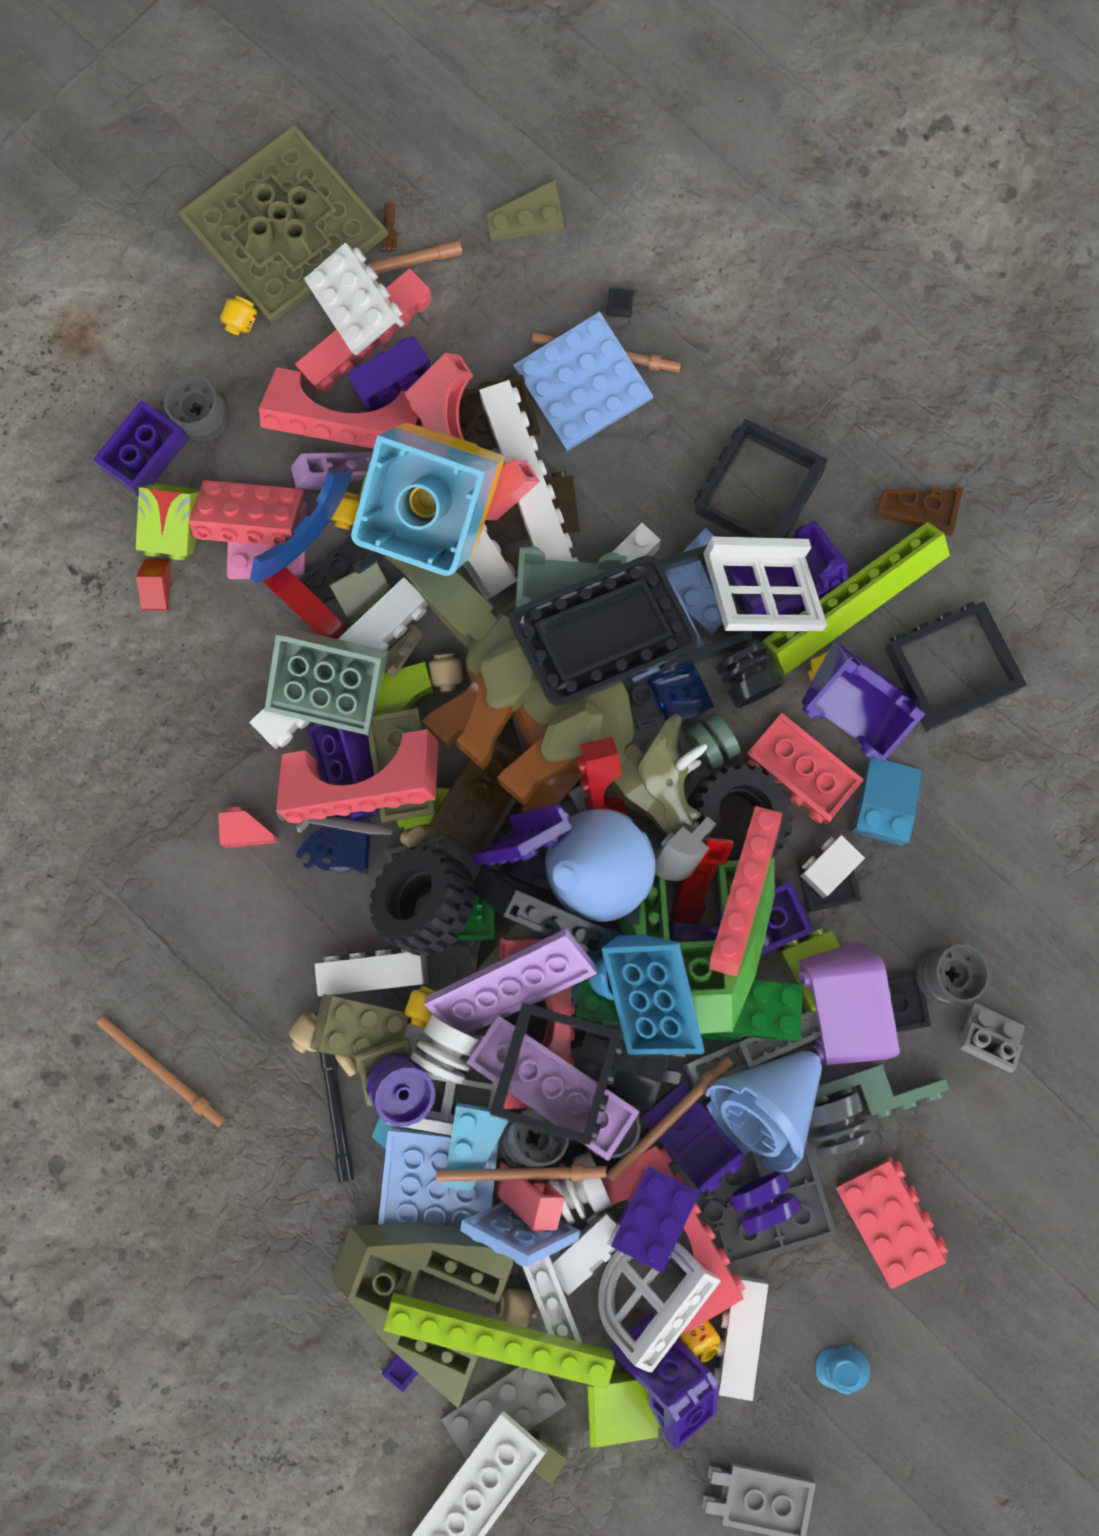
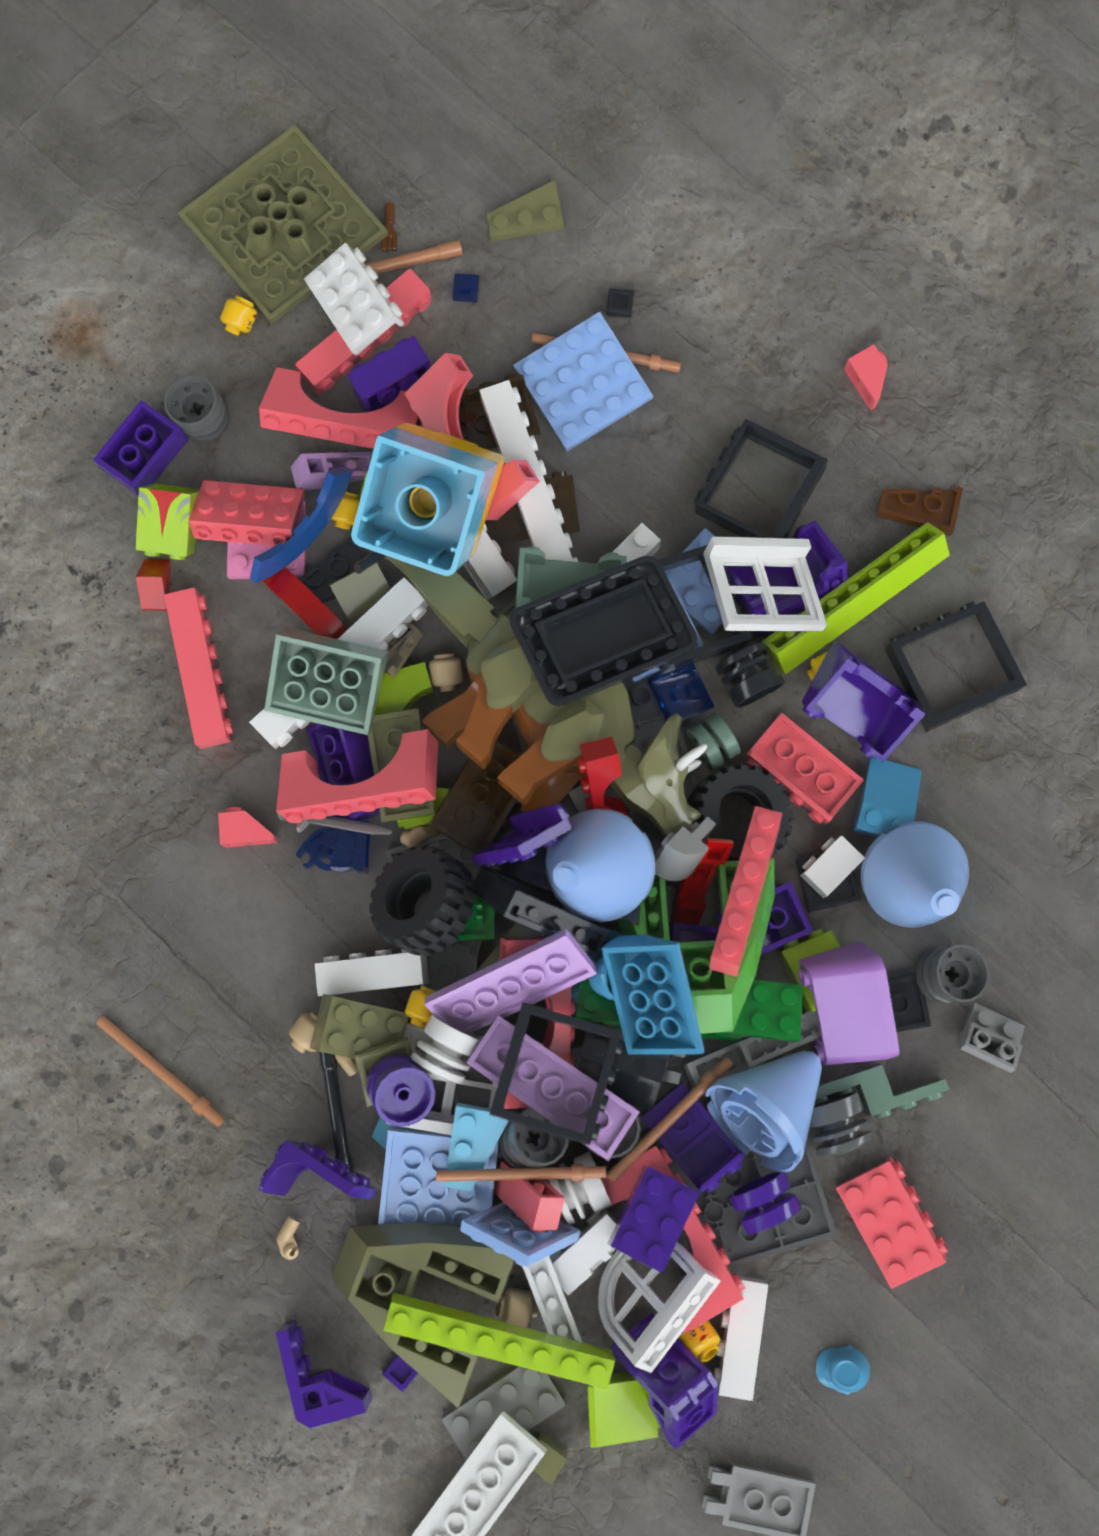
(198, 668): none -> coral brick
(286, 1239): none -> tan arm
(296, 1157): none -> dark purple bracket
(336, 1394): none -> dark purple bracket
(466, 287): none -> clear blue plate
(868, 374): none -> coral slope
(915, 874): none -> light blue cone

